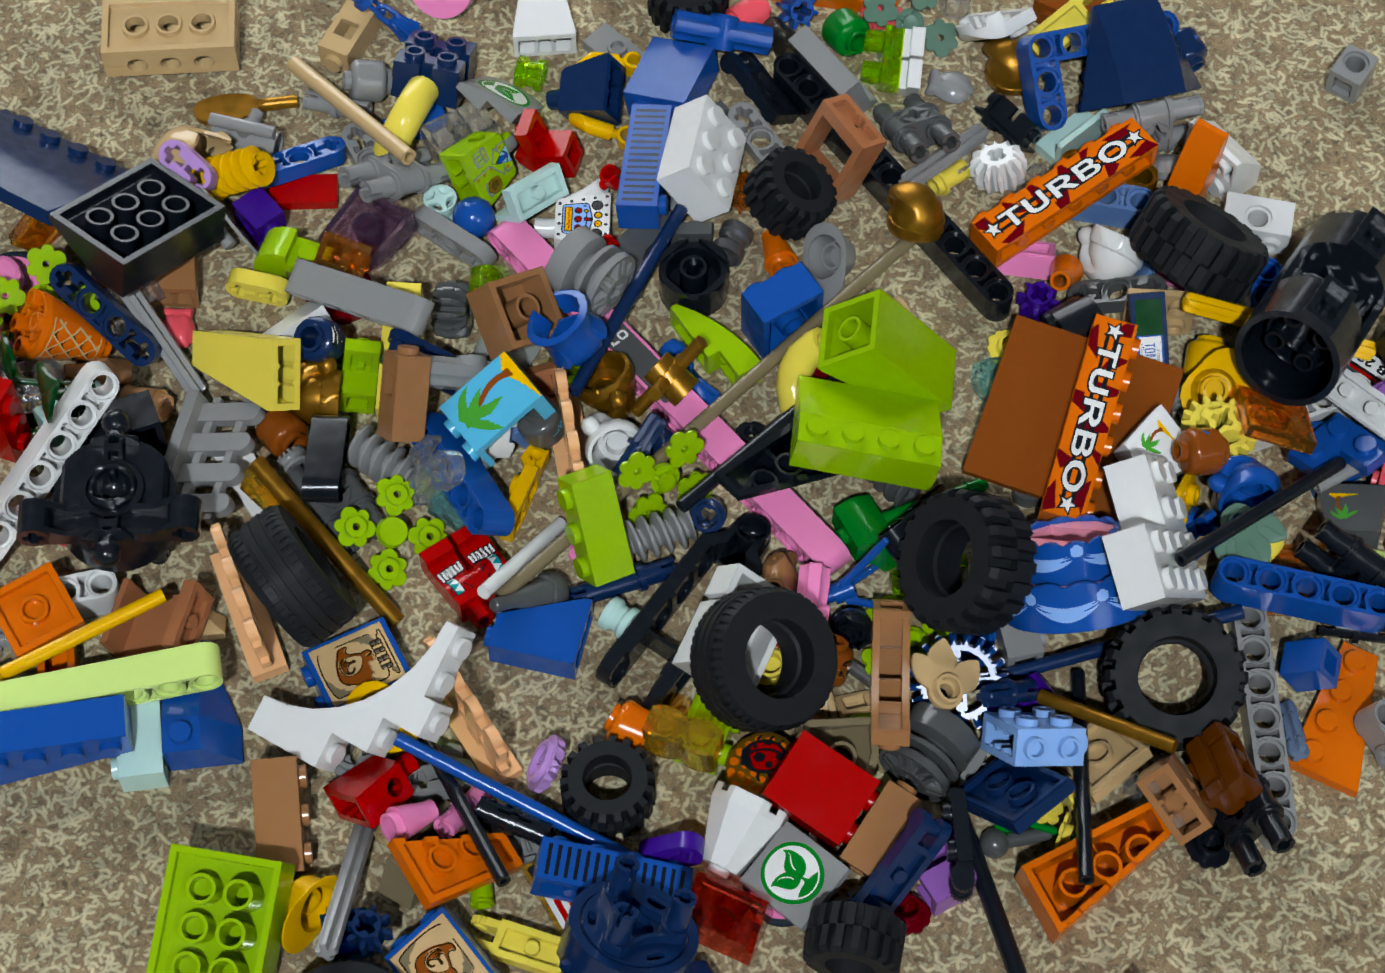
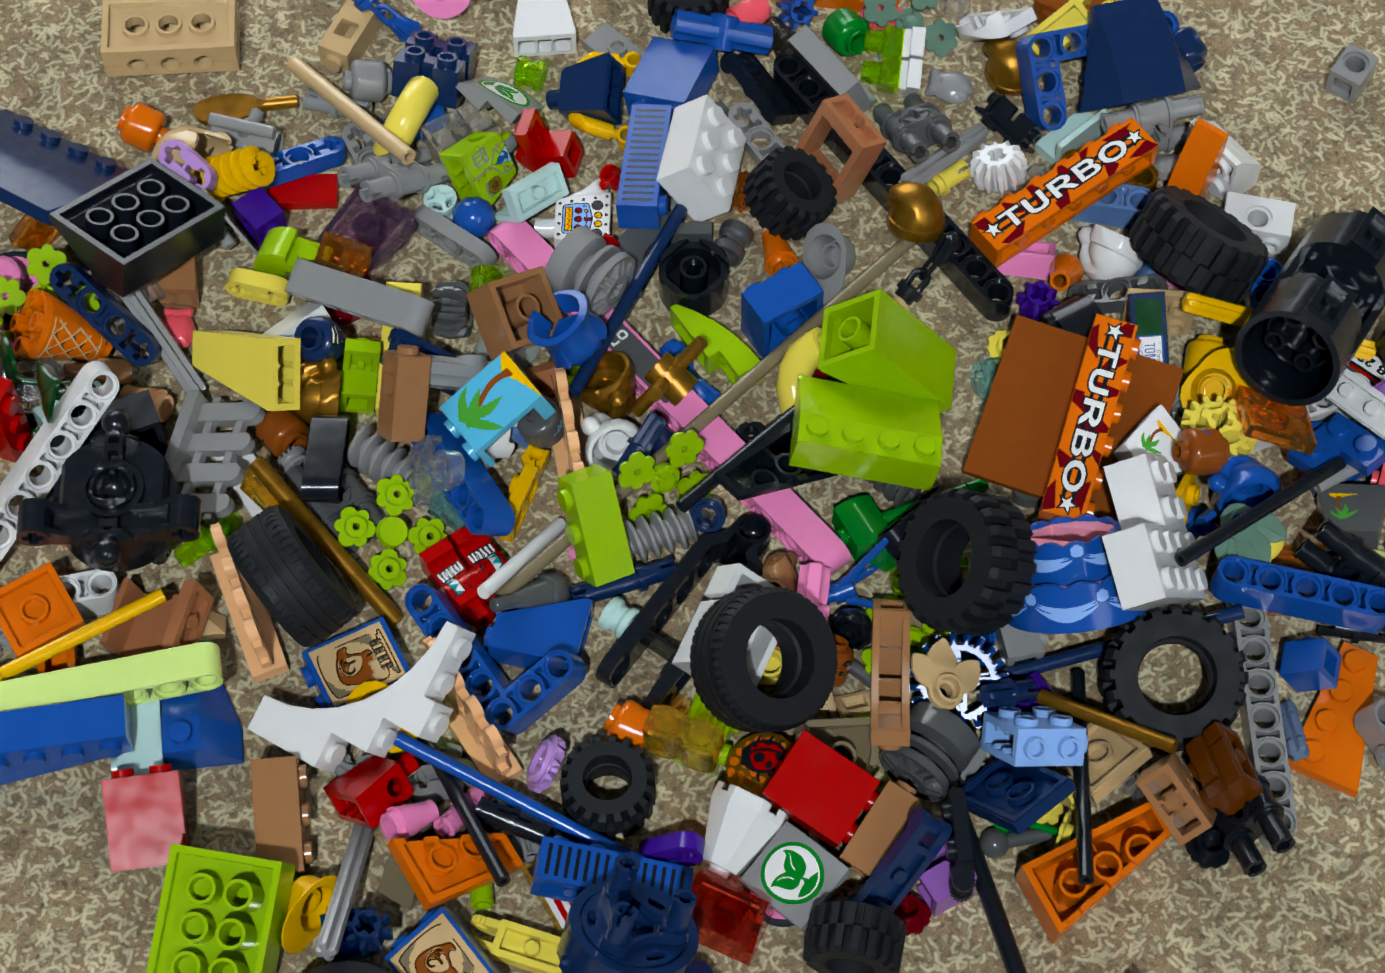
(141, 126): none -> orange head
(144, 816): none -> brick
(193, 551): none -> clear neon green axle
(483, 668): none -> blue beam
(944, 249): none -> black piece

